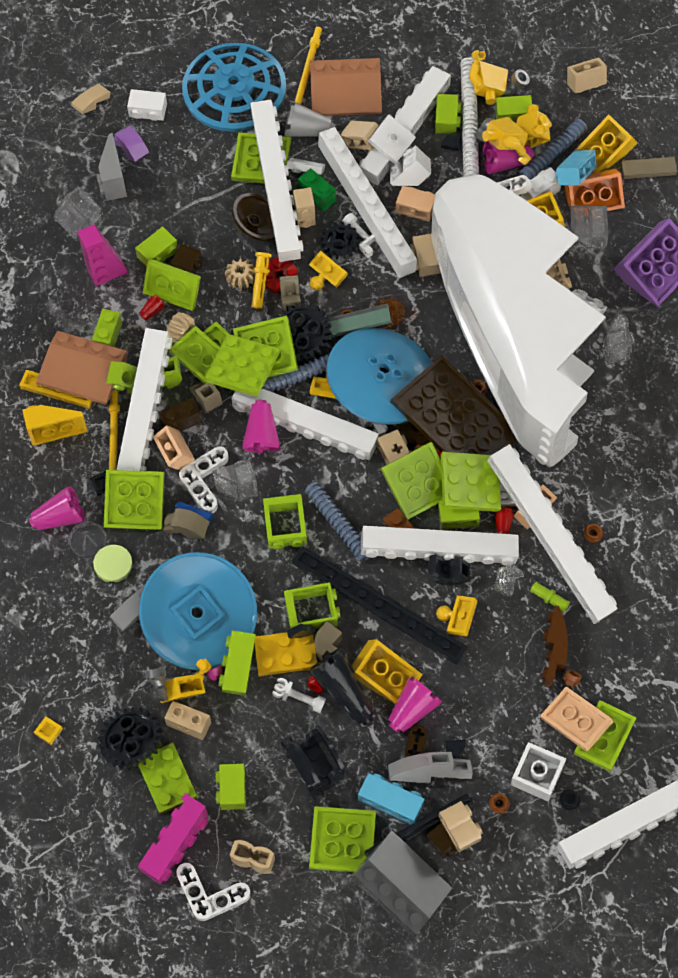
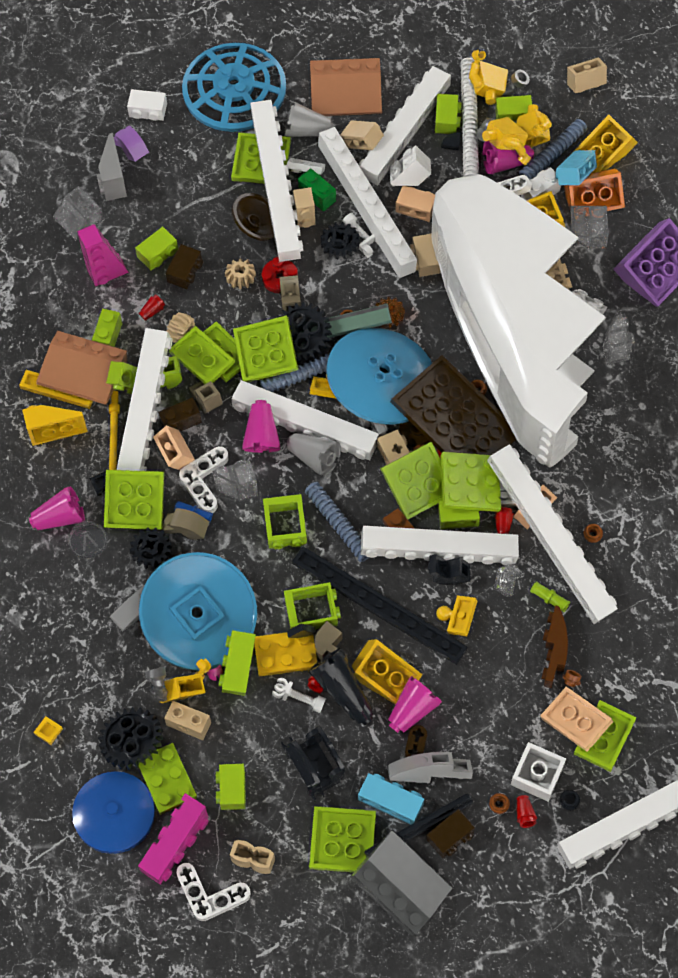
(87, 100): tan slope -> none
(112, 563): yellowish green tile -> none
(113, 812): none -> blue dish
(156, 542): none -> black gear
(171, 284): lime plate -> none
(242, 365): lime plate -> none
(260, 271): yellow pin -> none
(314, 44): yellow bar -> none
(315, 452): none -> light grey cone
(327, 270): yellow plate -> none
(391, 139): white plate -> none
(456, 747): black tile -> none
(460, 826): tan brick -> none
(525, 813): none -> red cone
(648, 167): dark tan tile -> none

